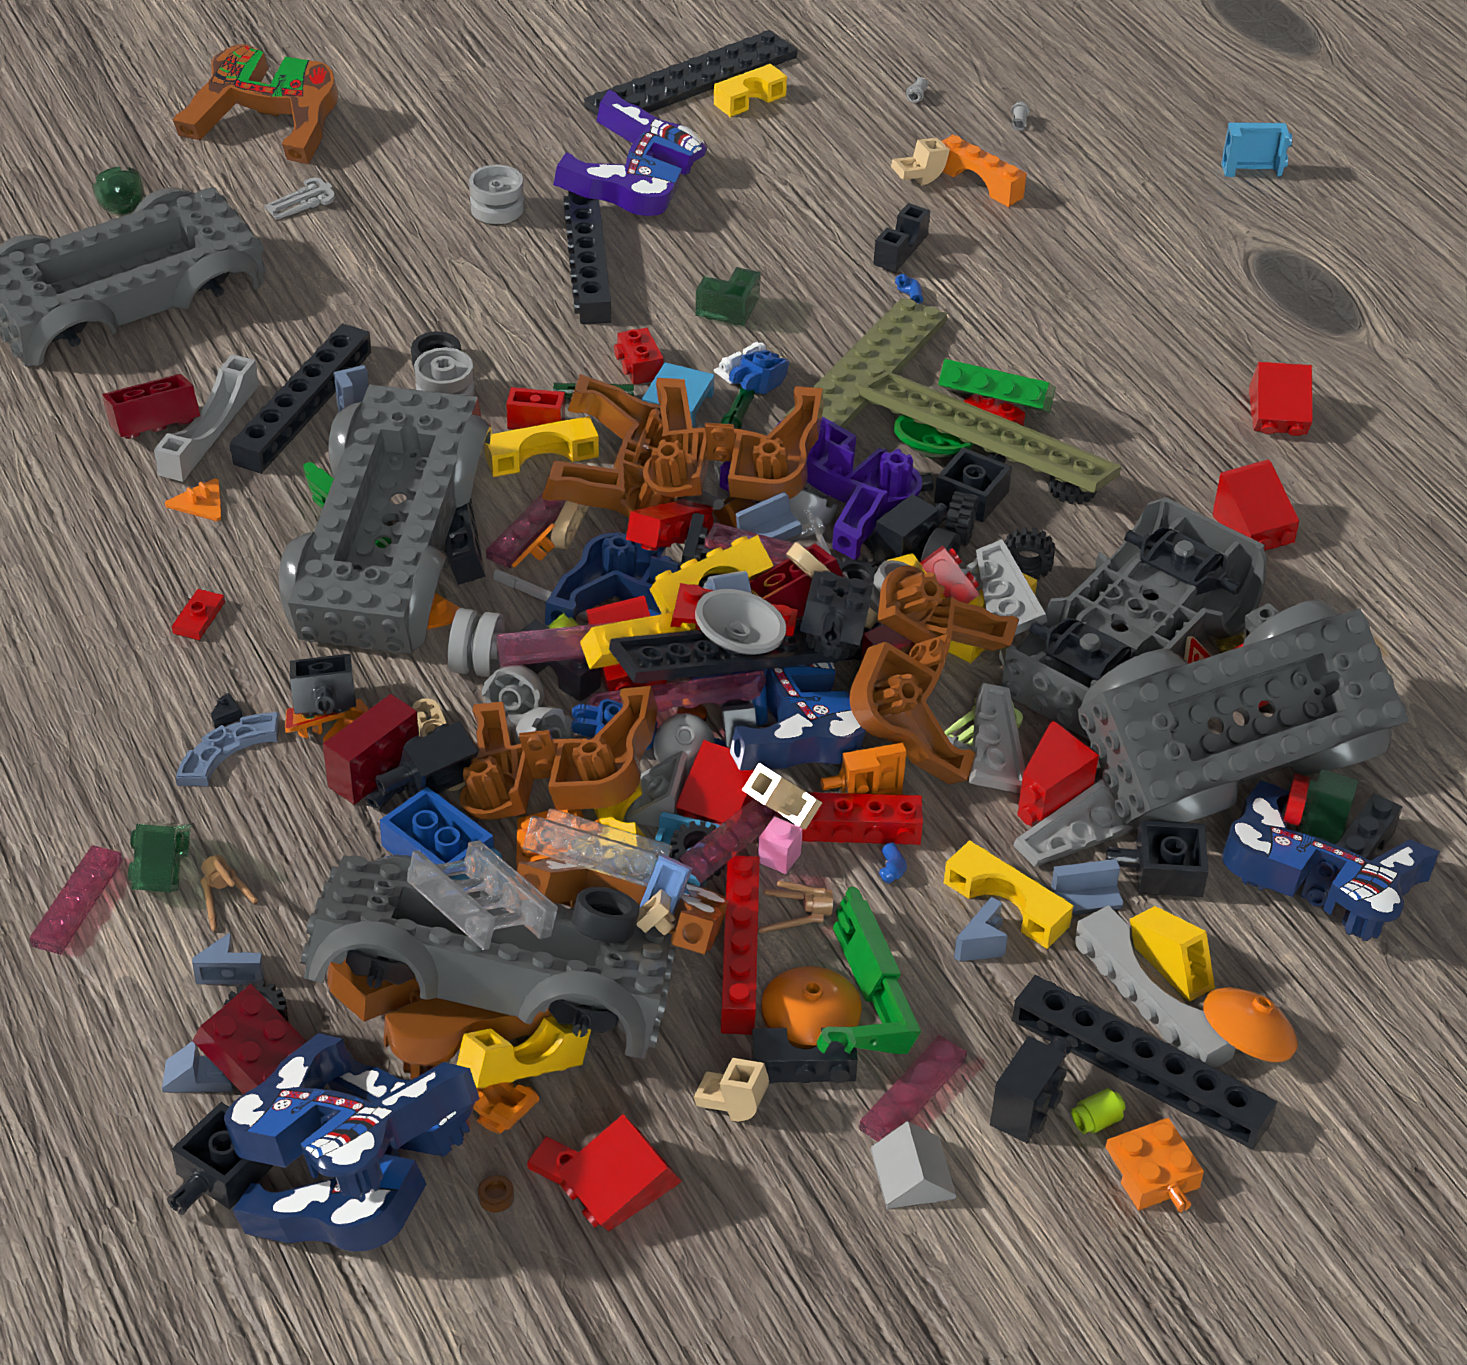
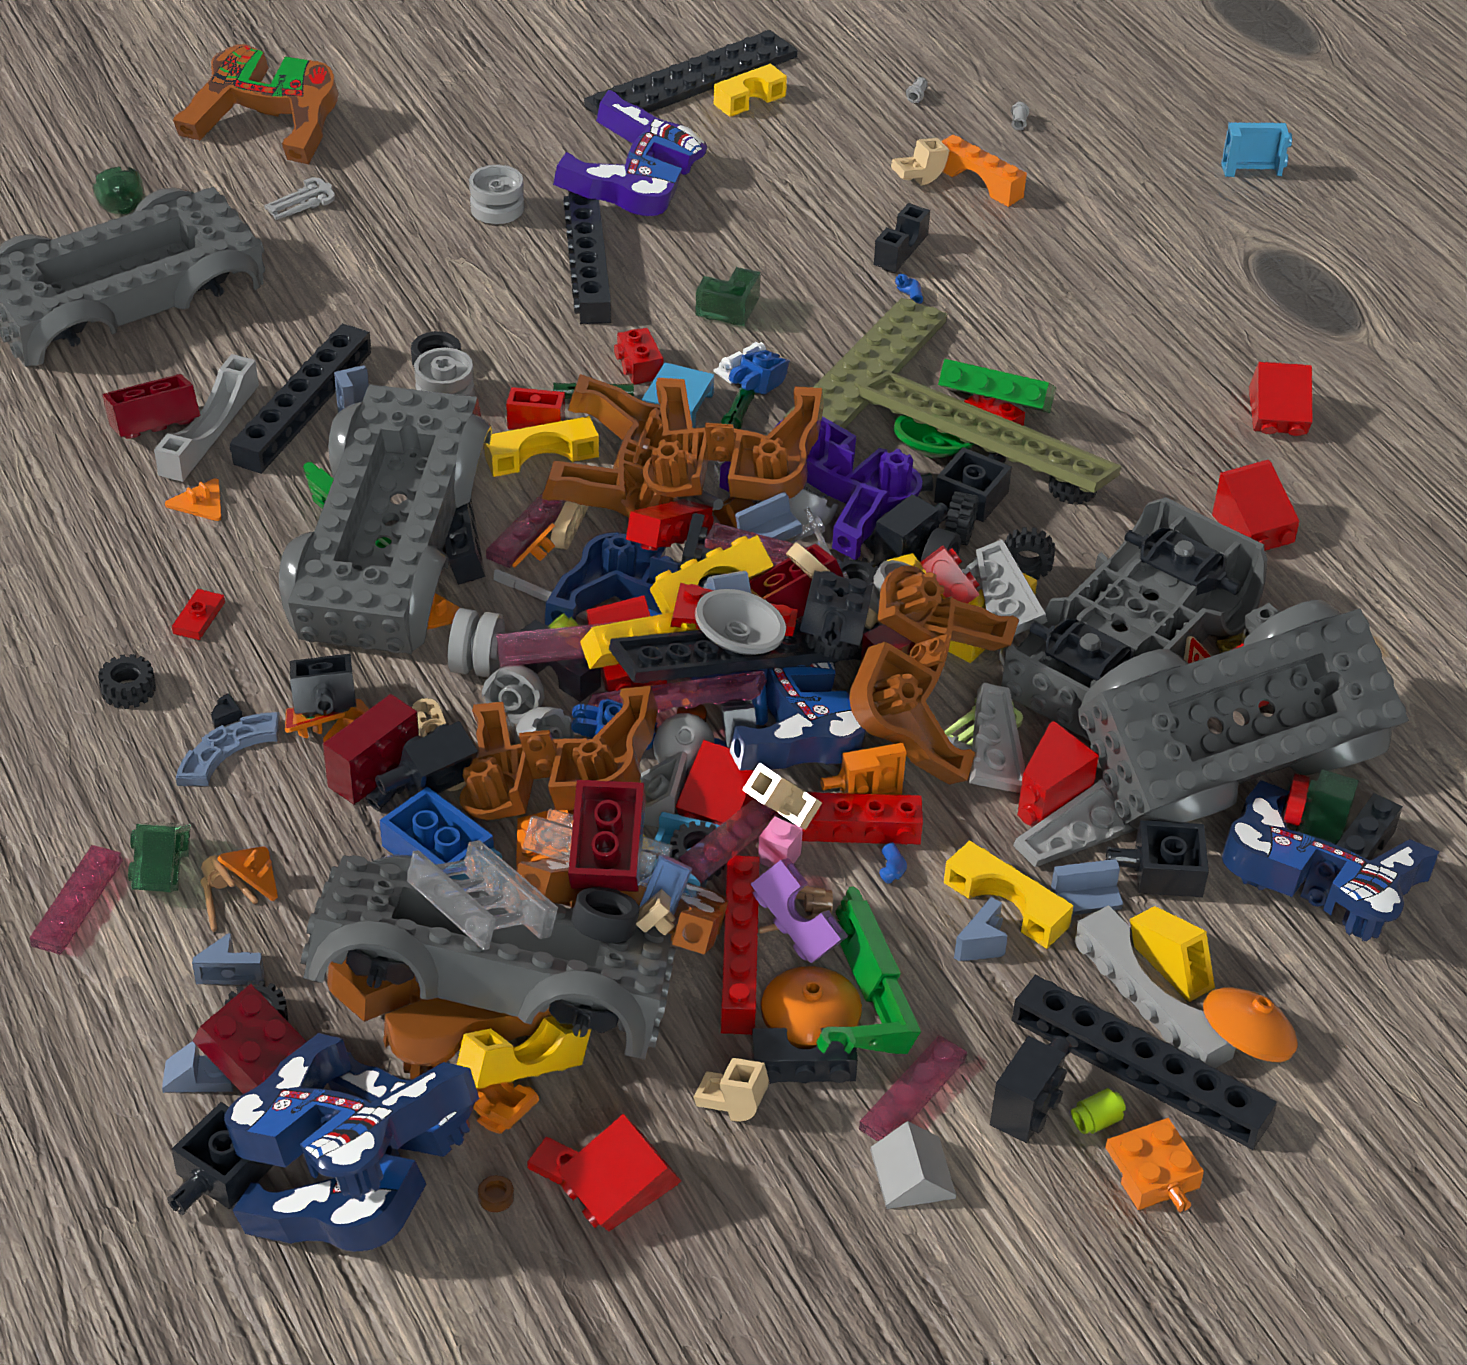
(127, 669): none -> black tyre
(253, 867): none -> orange piece
(607, 835): none -> dark red brick
(778, 891): none -> medium lavender arch

